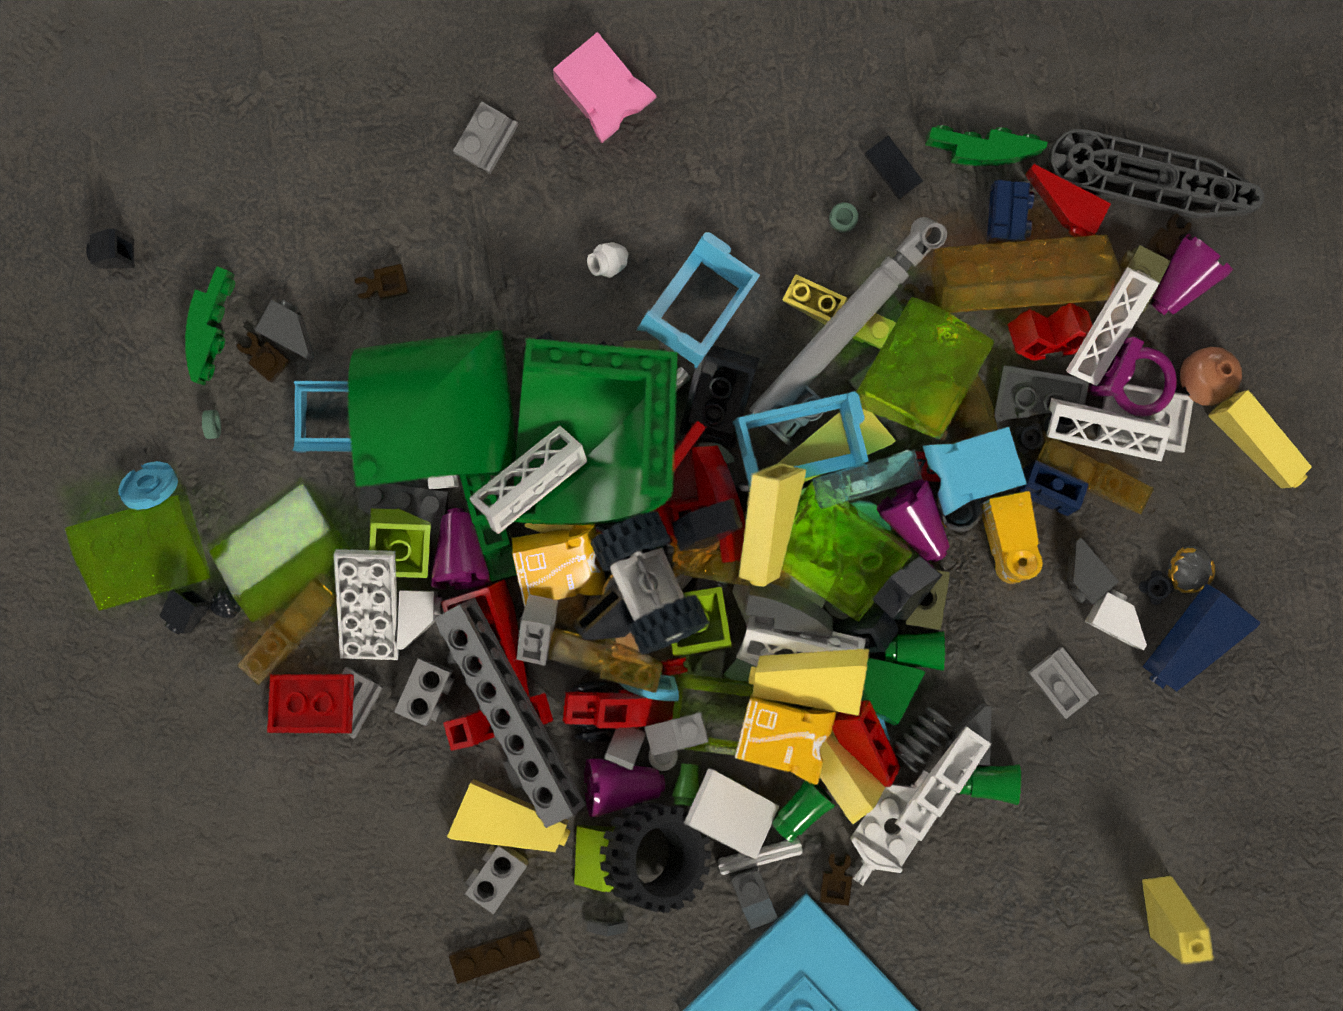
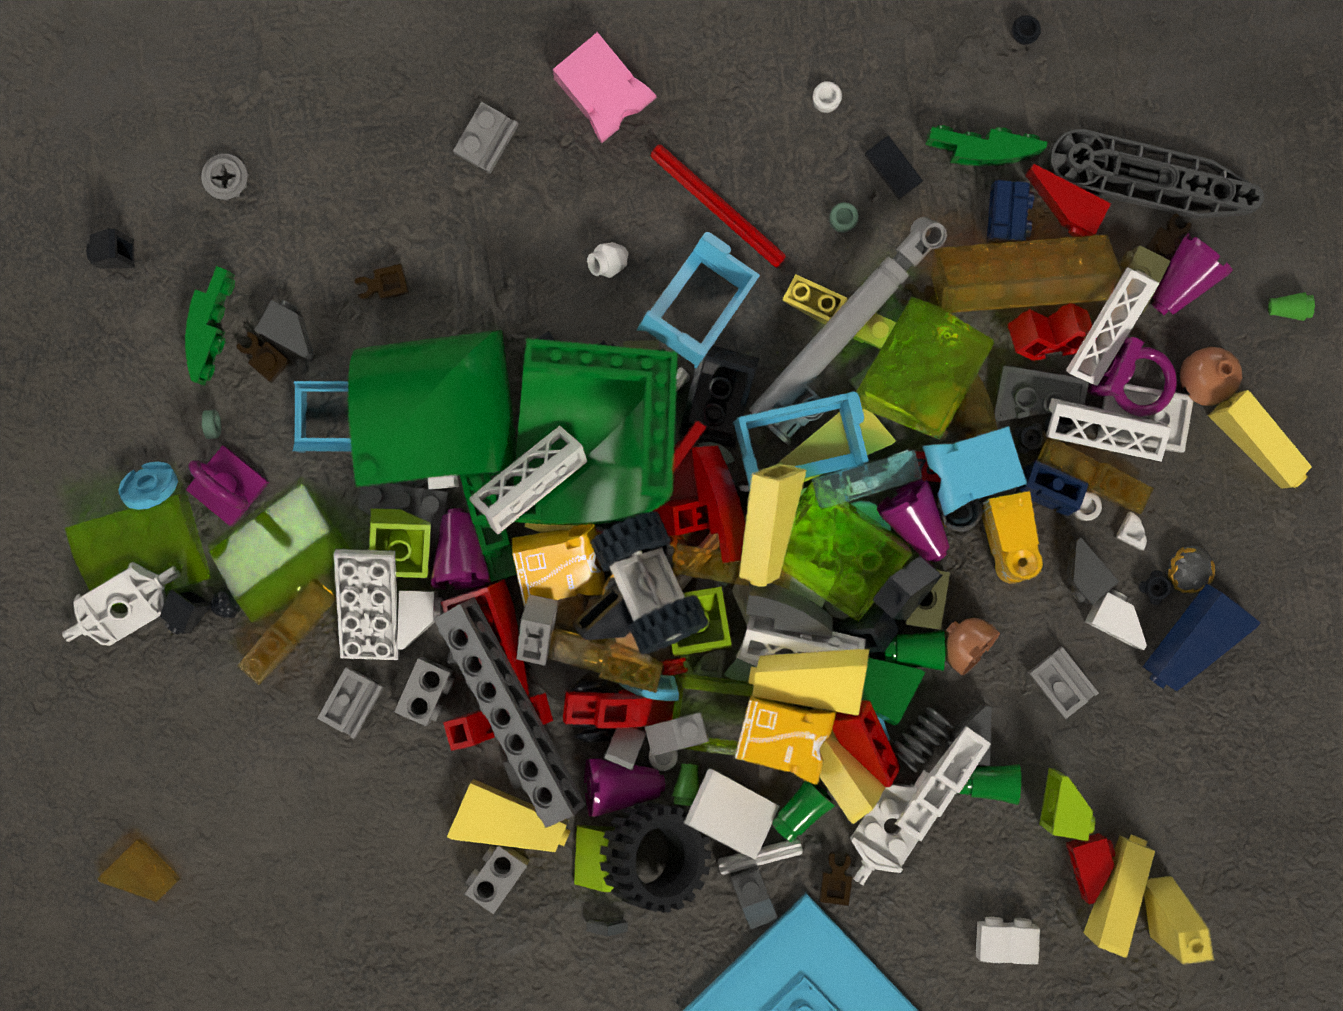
(136, 588): none -> white plate
(140, 873): none -> clear yellow wing
(215, 168): none -> light grey gear
(226, 484): none -> magenta tile
(310, 703): red tile -> none
(494, 955): dark brown plate -> none
(706, 525): black slope -> none
(717, 205): none -> red axle
(827, 97): none -> white tile
(968, 642): none -> nougat cylinder
(1007, 942): none -> white brick
(1026, 30): none -> black plate
(1064, 808): none -> lime slope
(1090, 507): none -> white tile
(1091, 864): none -> red slope
(1118, 905): none -> light yellow slope
(1132, 532): none -> white tile
(1293, 306): none -> bright green cone

